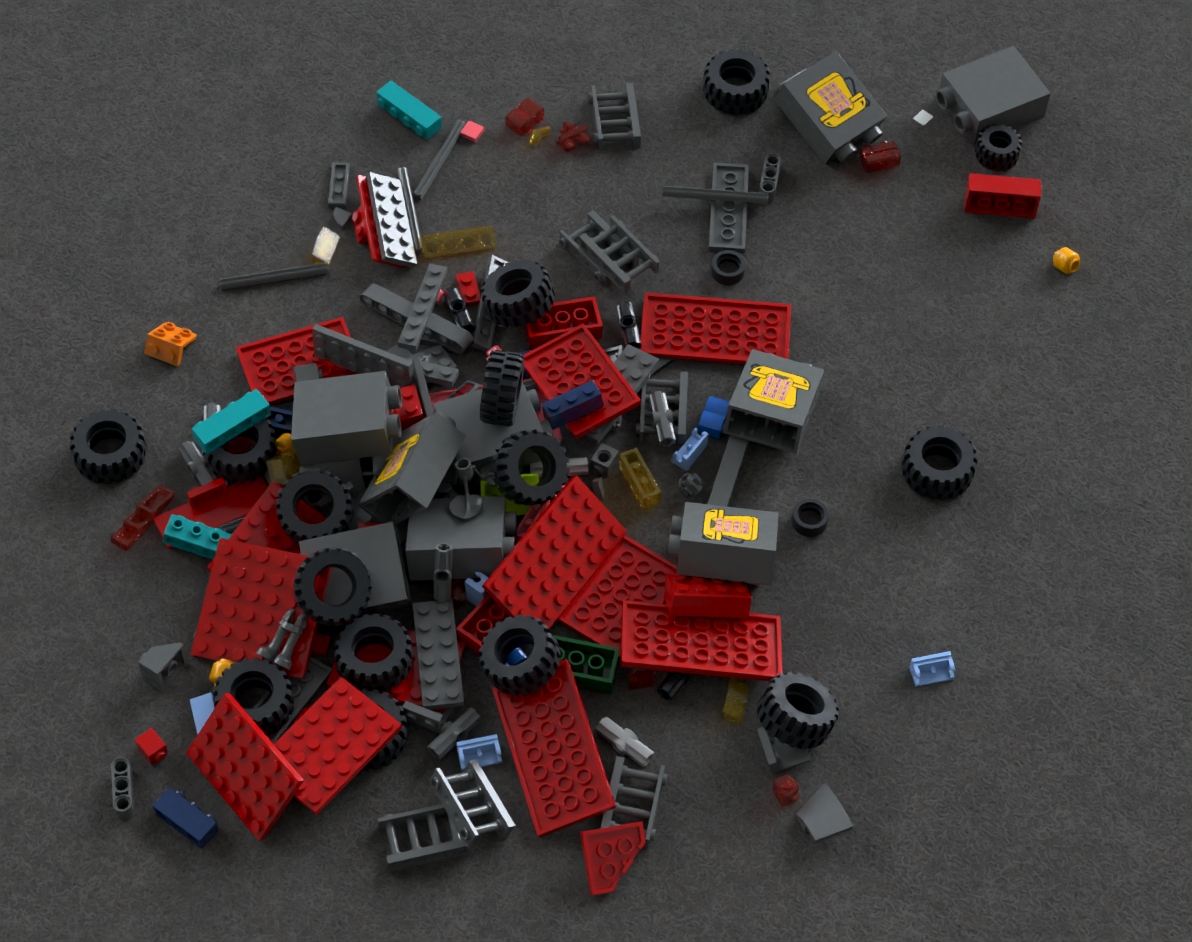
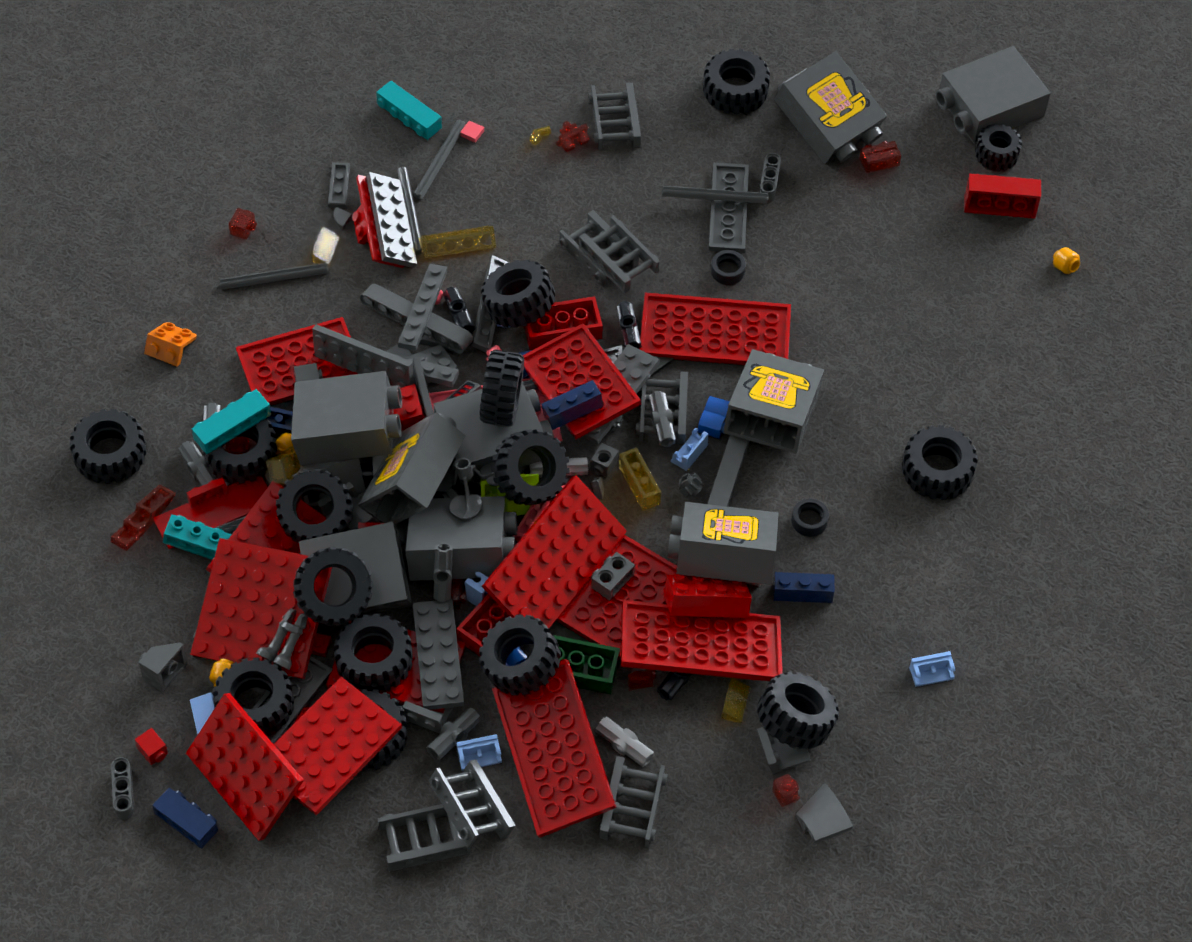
(242, 223): none -> clear red brick
(468, 288): red plate -> none
(524, 117): clear red brick -> none
(610, 854): red plate -> none
(616, 578): none -> dark grey brick
(803, 587): none -> dark blue brick
(923, 117): white sticker -> none

